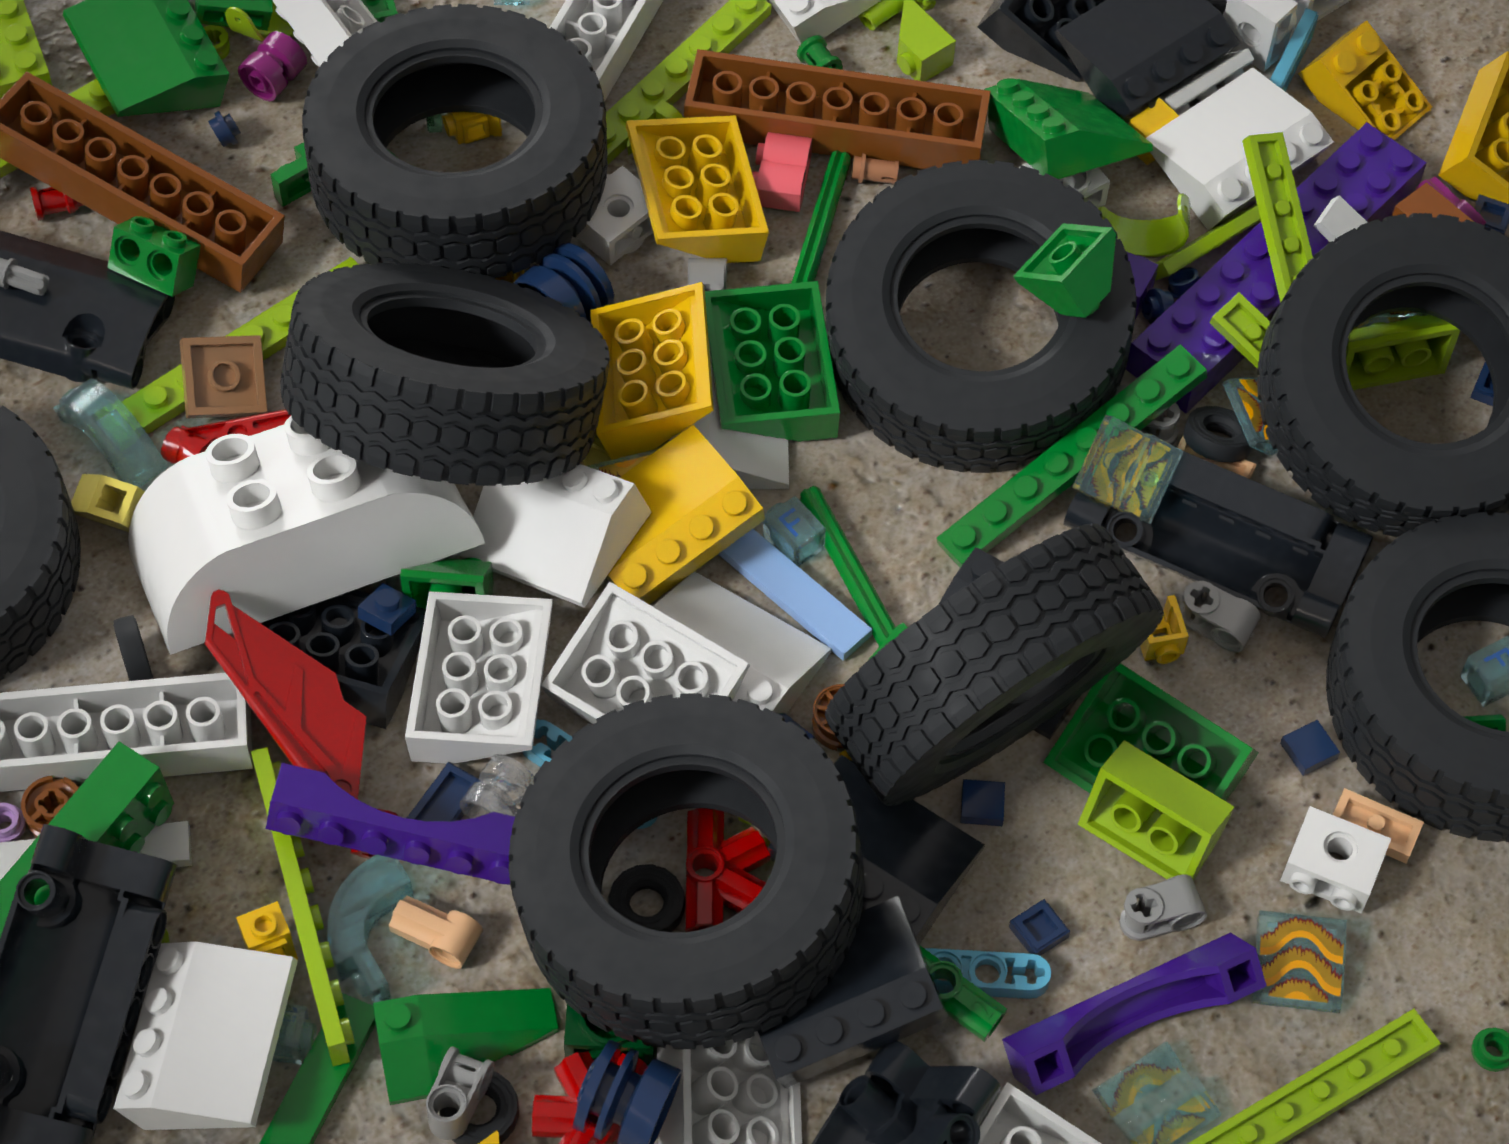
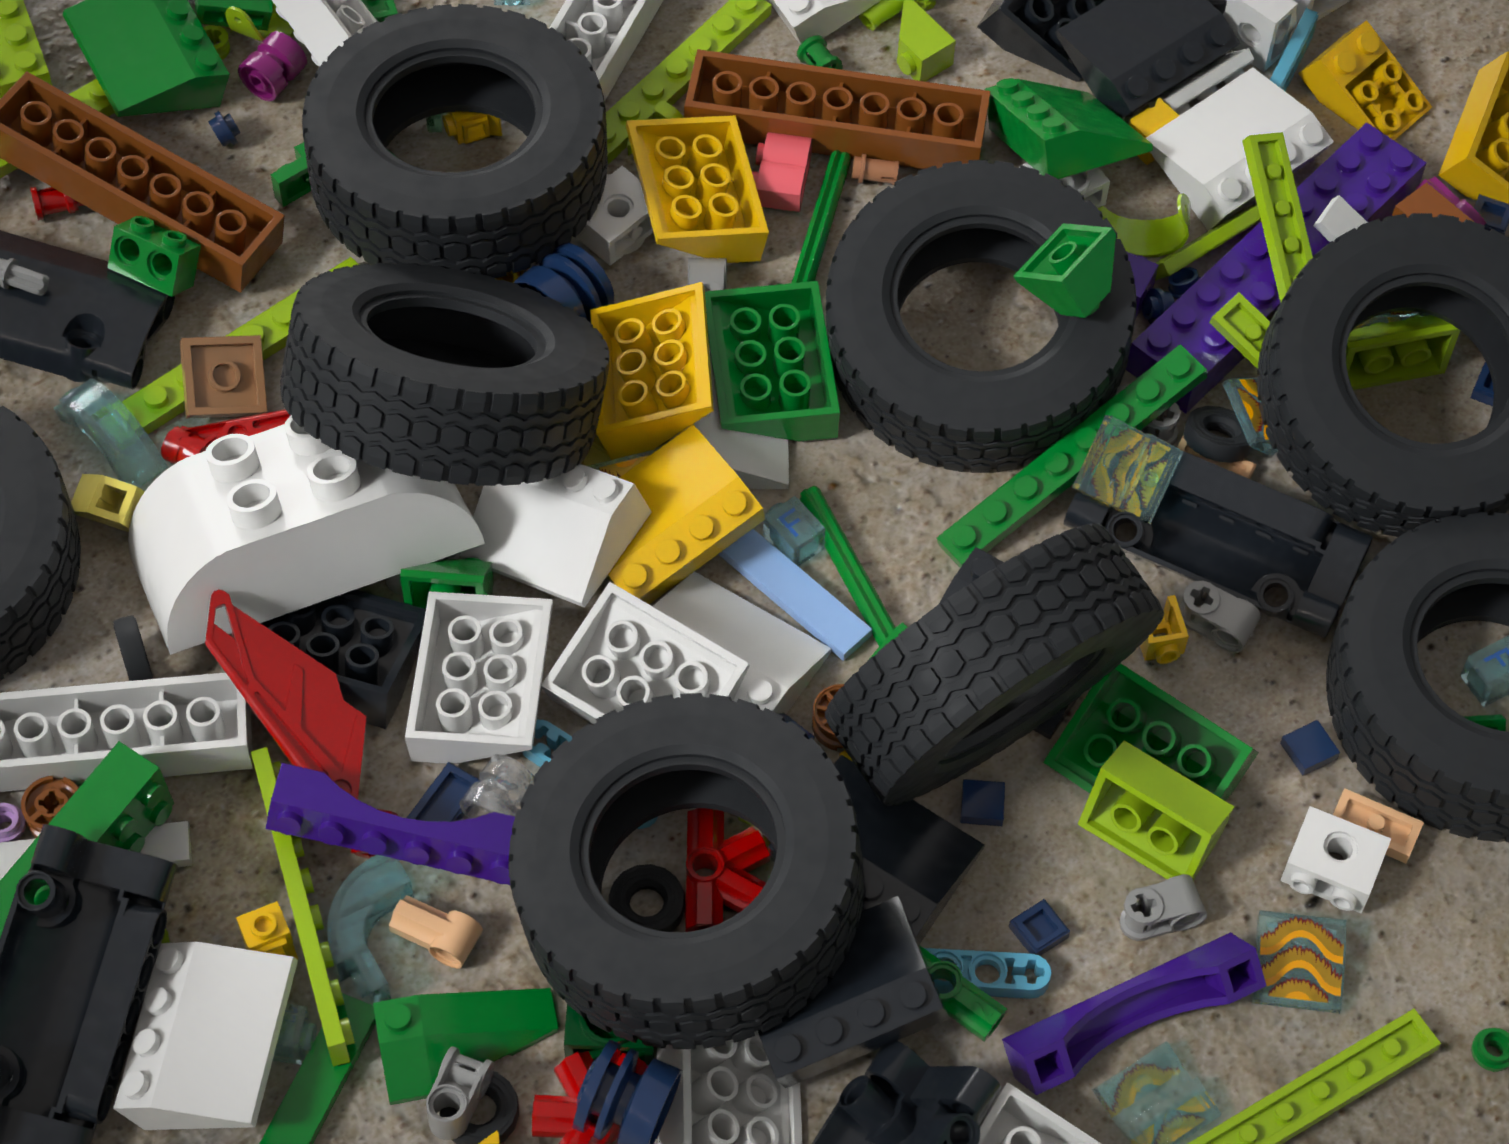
(387, 609): dark blue plate -> none

